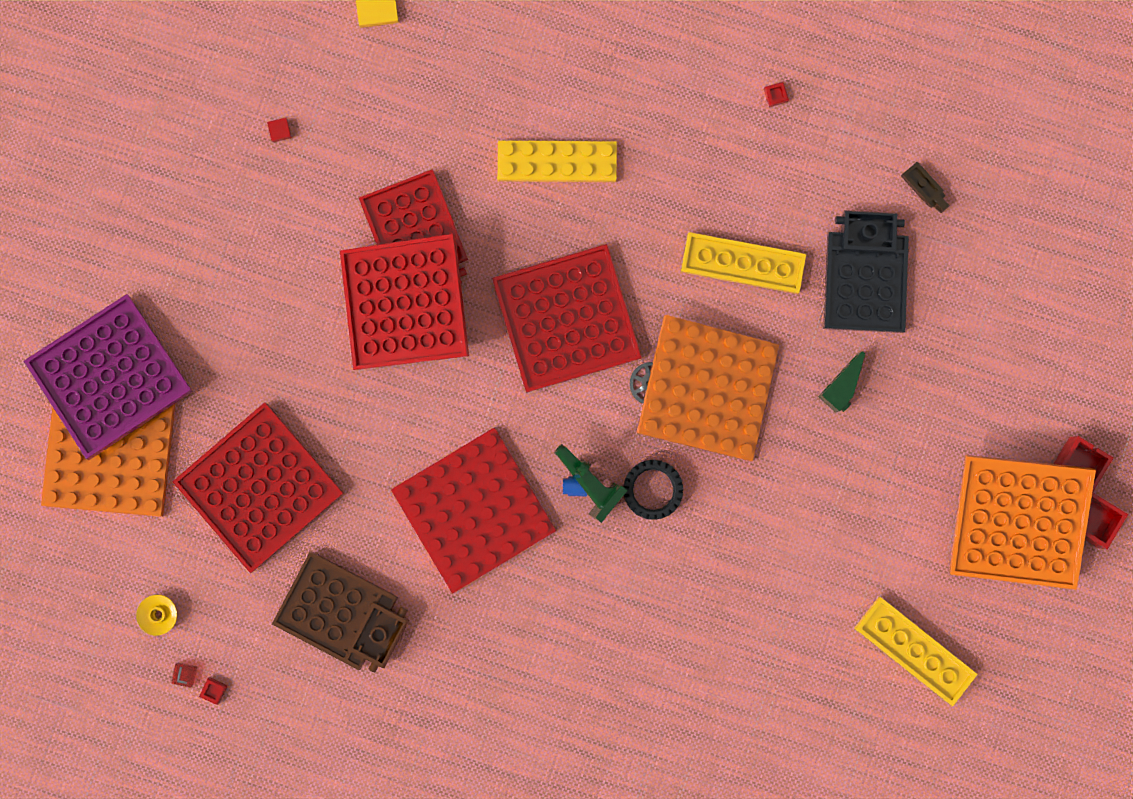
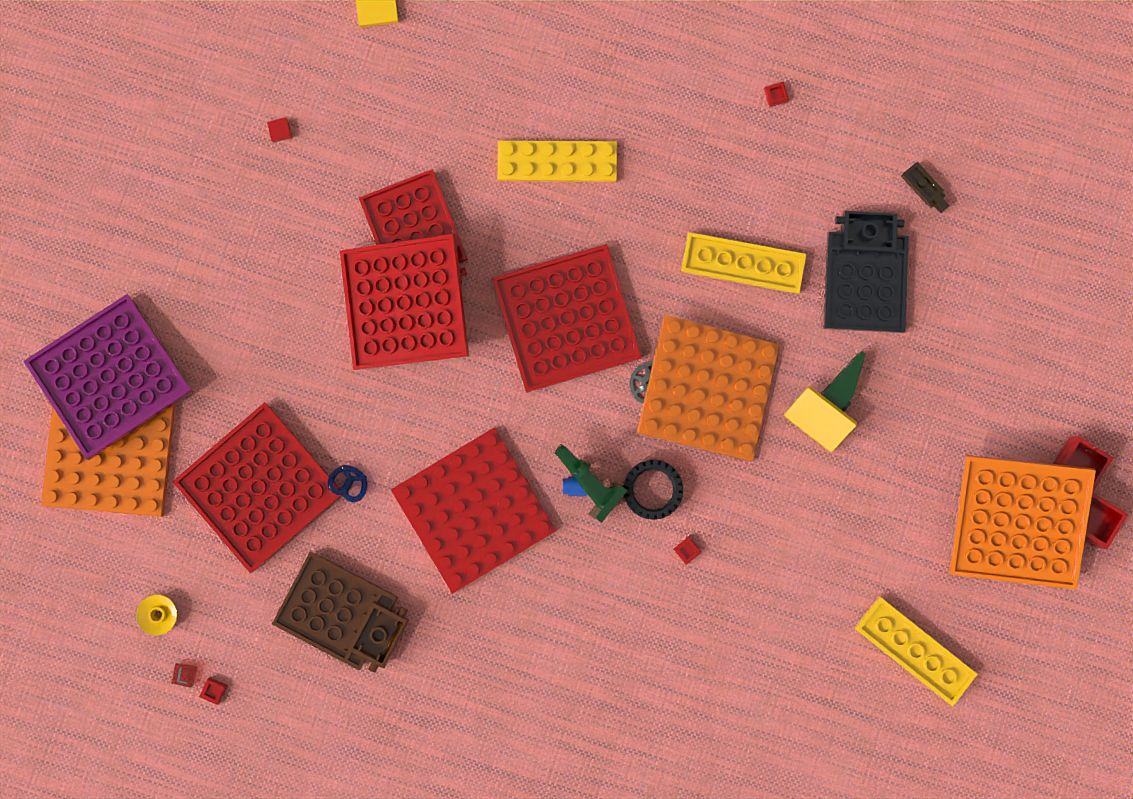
(348, 482): none -> clear blue piece
(687, 550): none -> red tile
(820, 418): none -> yellow tile

